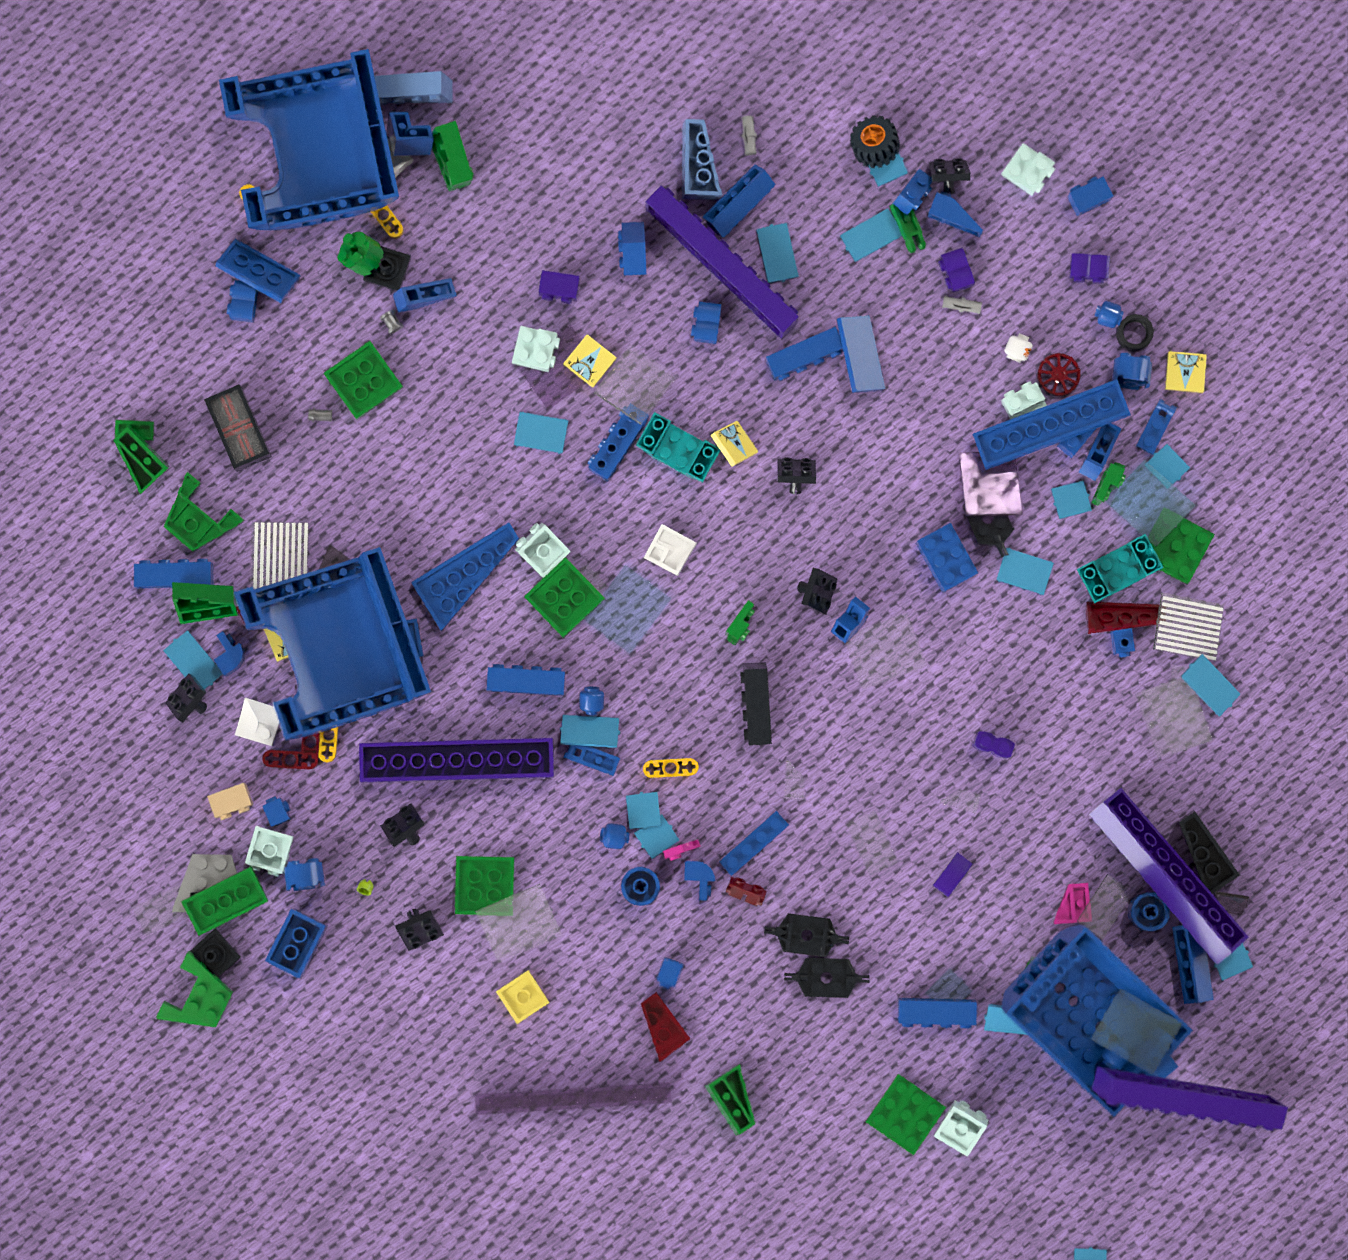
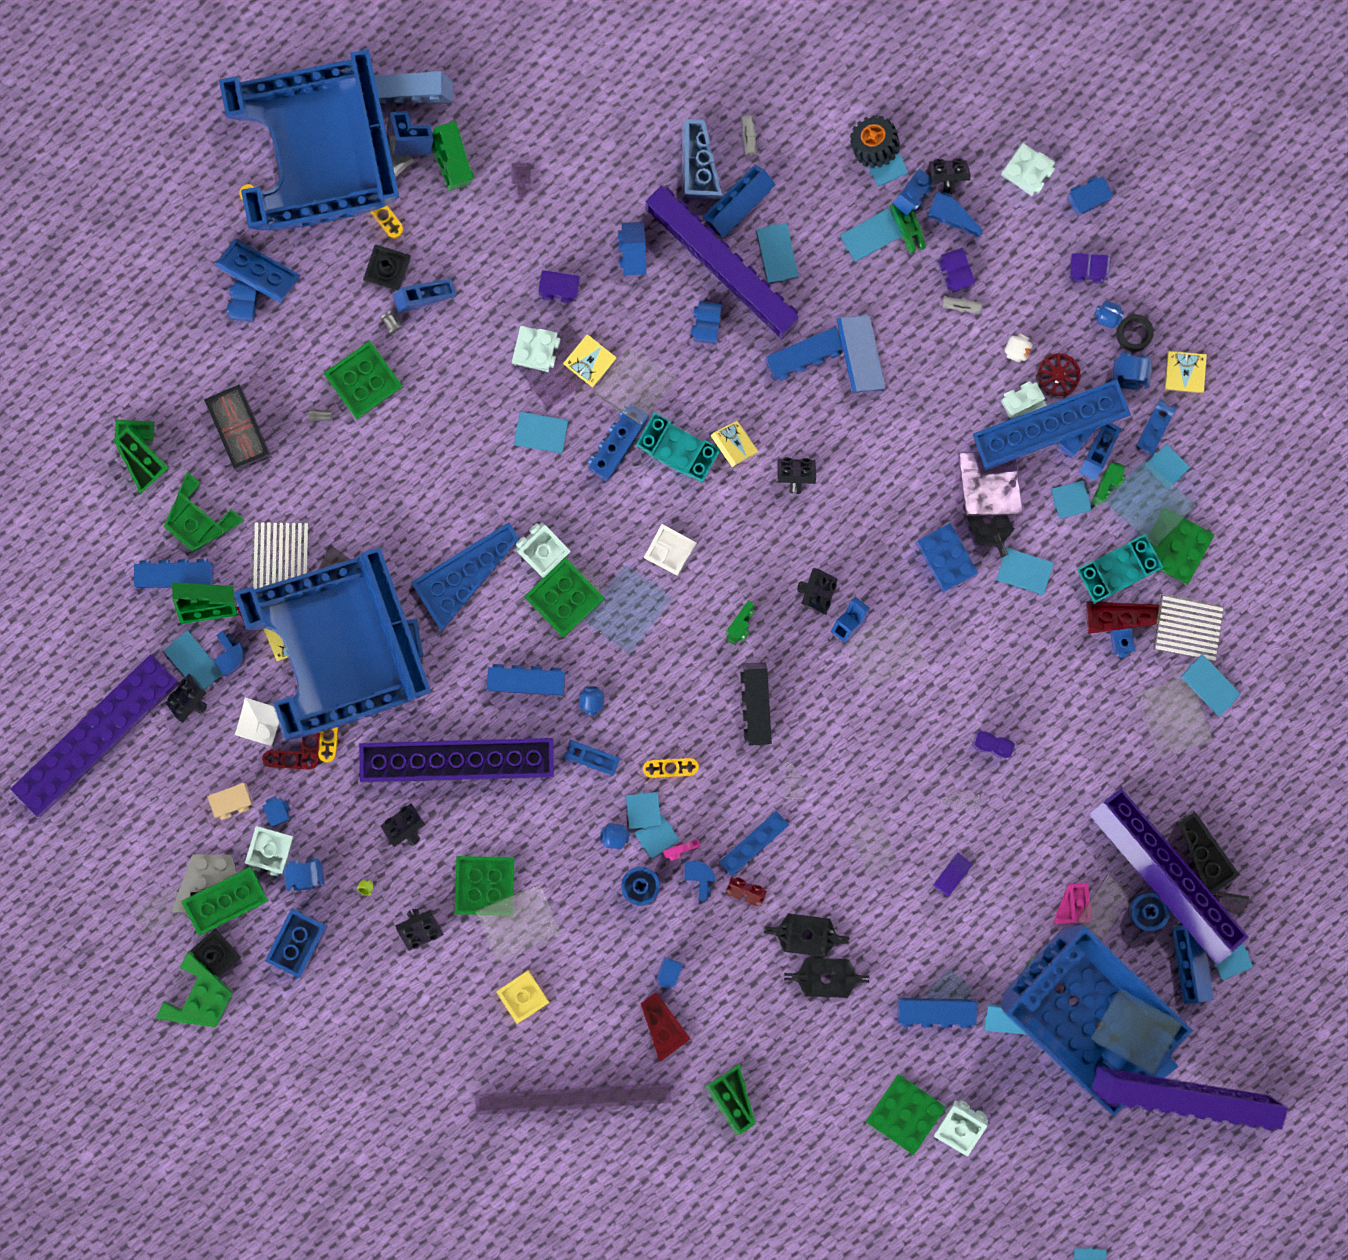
(95, 736): none -> dark purple brick
(360, 253): green brick -> none
(521, 175): none -> clear purple plate
(589, 731): dark azure piece -> none

